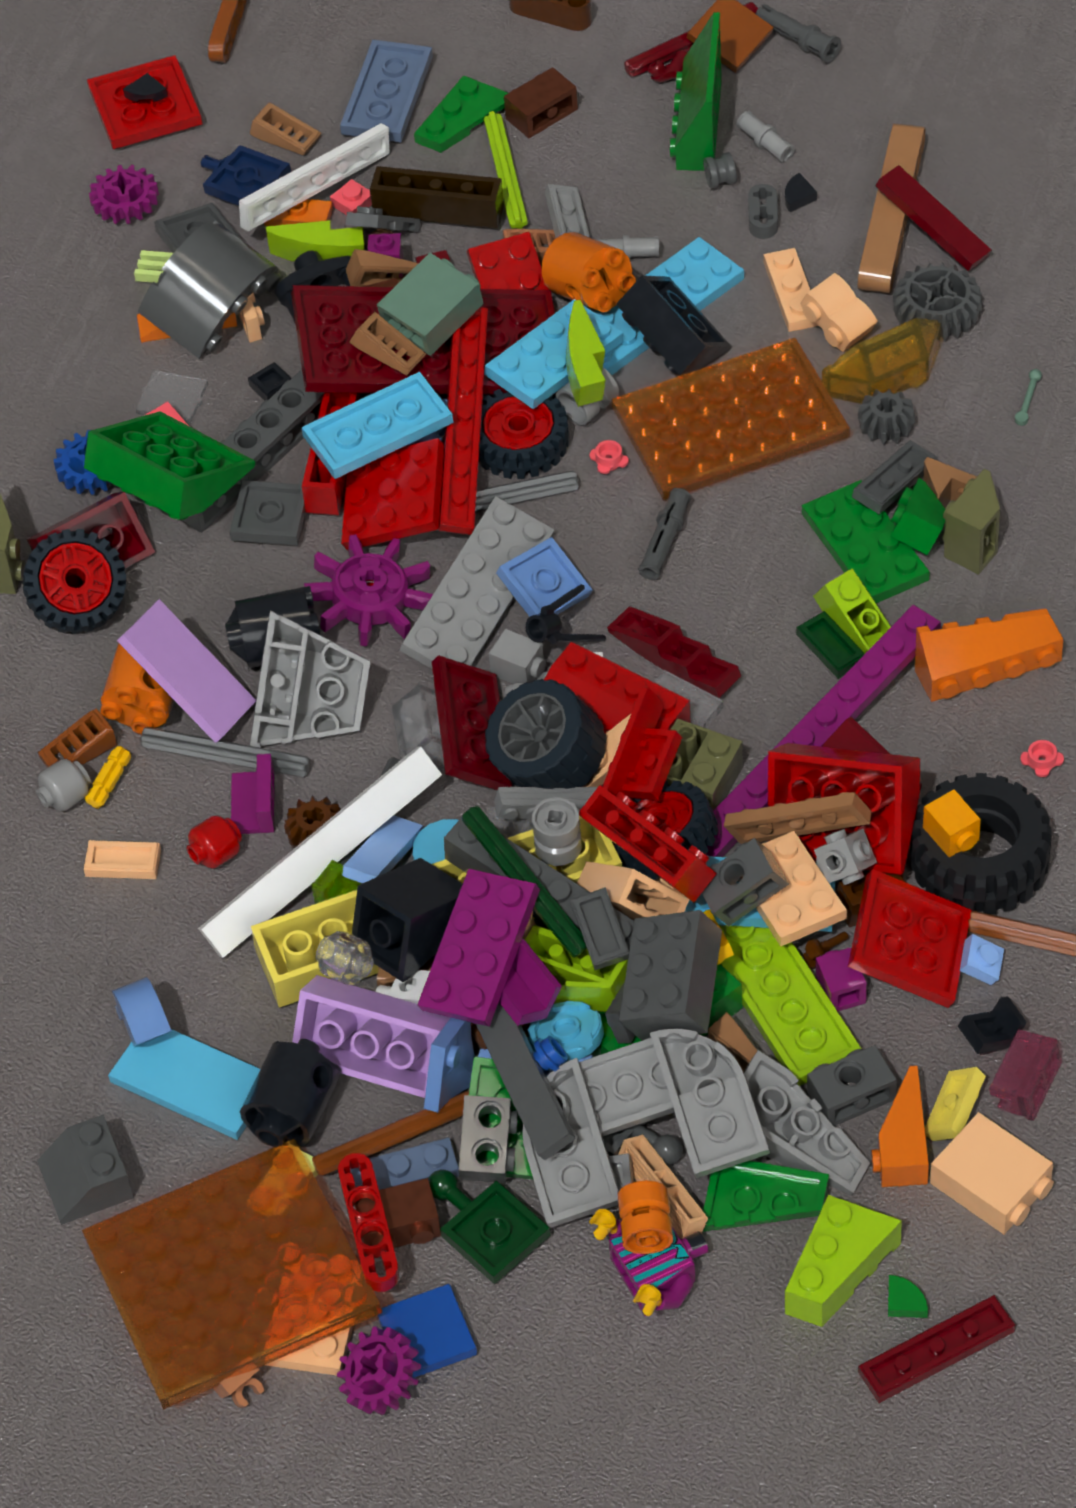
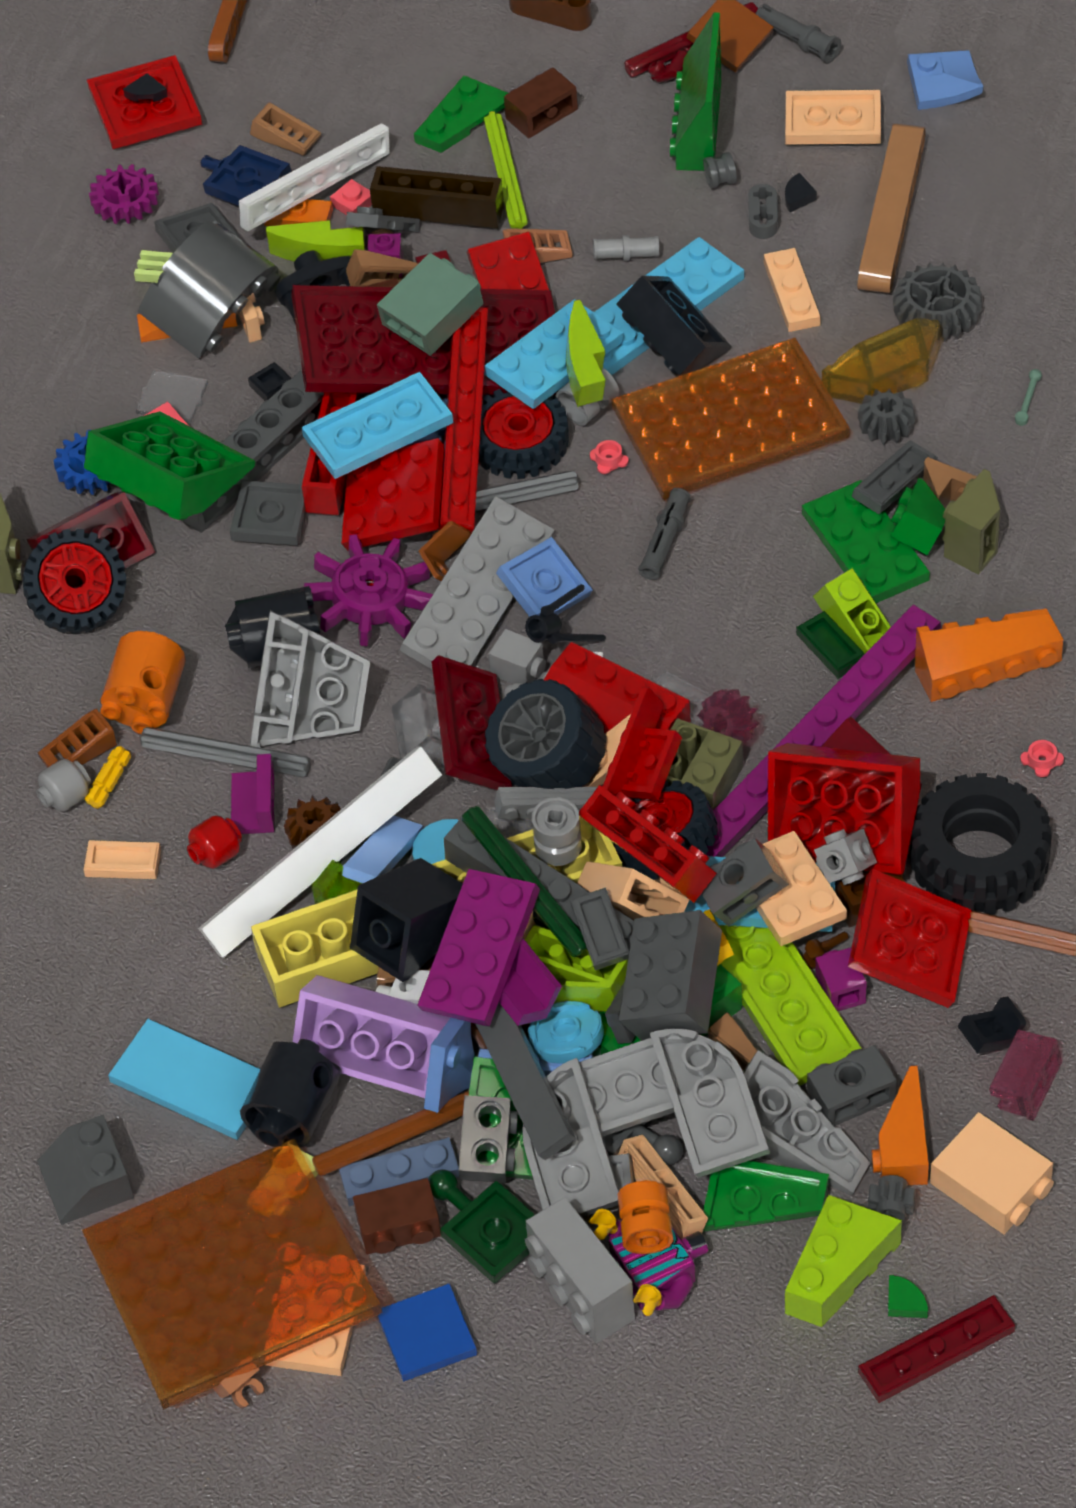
(141, 1011): medium blue brick -> none
(187, 670): lavender tile -> none
(344, 958): clear head -> none
(368, 1221): red beam -> none
(370, 340): medium nougat slope -> none
(378, 1370): magenta gear -> none
(387, 88): sand blue plate -> none
(442, 546): none -> dark orange bracket
(549, 1053): blue plate -> none
(565, 210): light grey tile -> none
(579, 1271): none -> light grey brick
(587, 271): orange cylinder -> none
(668, 649): dark red slope -> none
(729, 714): none -> clear pink gear
(765, 136): light grey pin -> none
(802, 817): medium nougat plate -> none
(833, 117): none -> light nougat plate
(838, 312): light nougat brick -> none
(892, 1197): none -> dark grey gear
(933, 218): dark red tile -> none
(943, 78): none -> medium blue plate
(951, 823): light orange brick -> none
(954, 1103): light yellow plate -> none
(981, 959): light blue plate -> none

